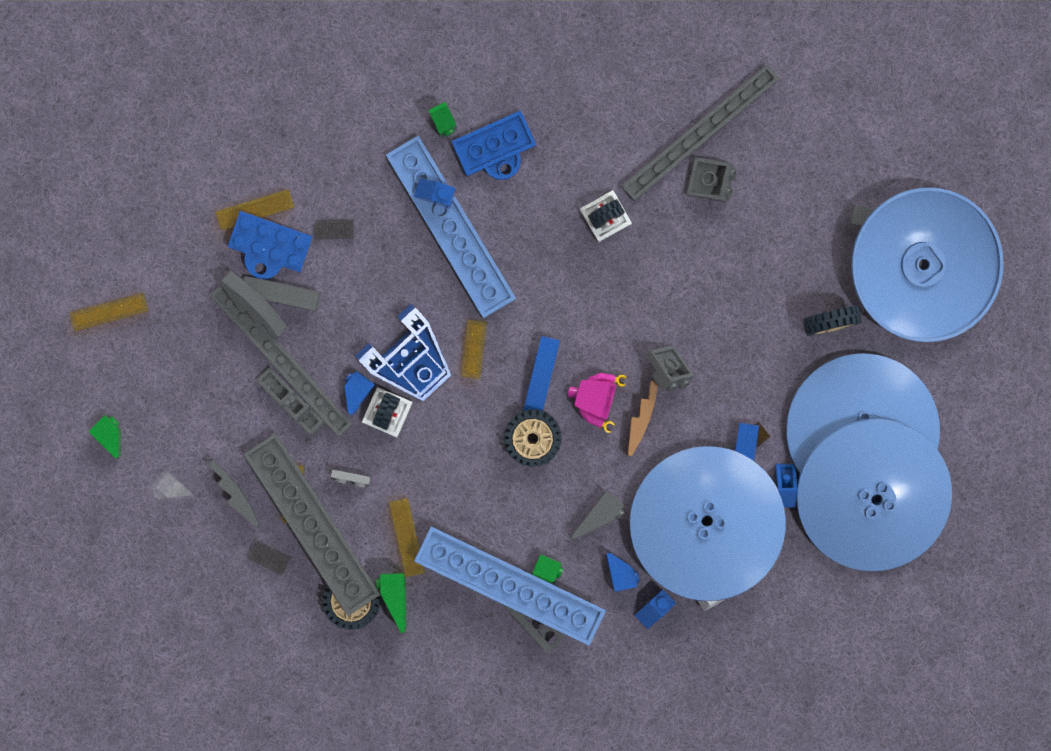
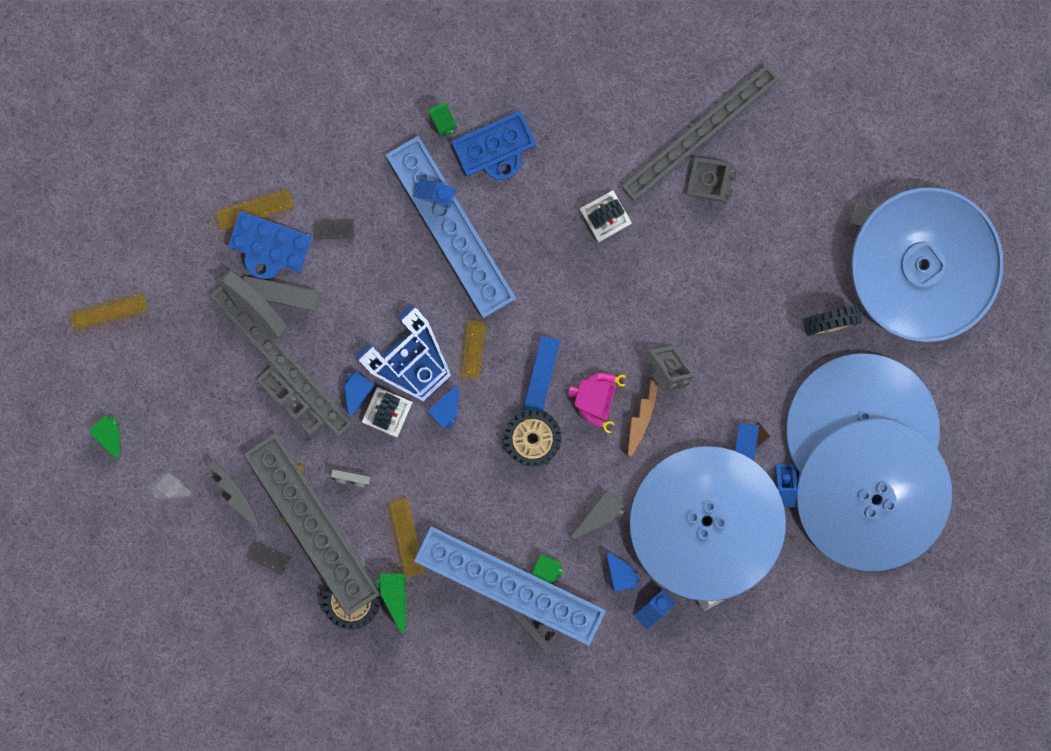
(446, 409): none -> blue slope

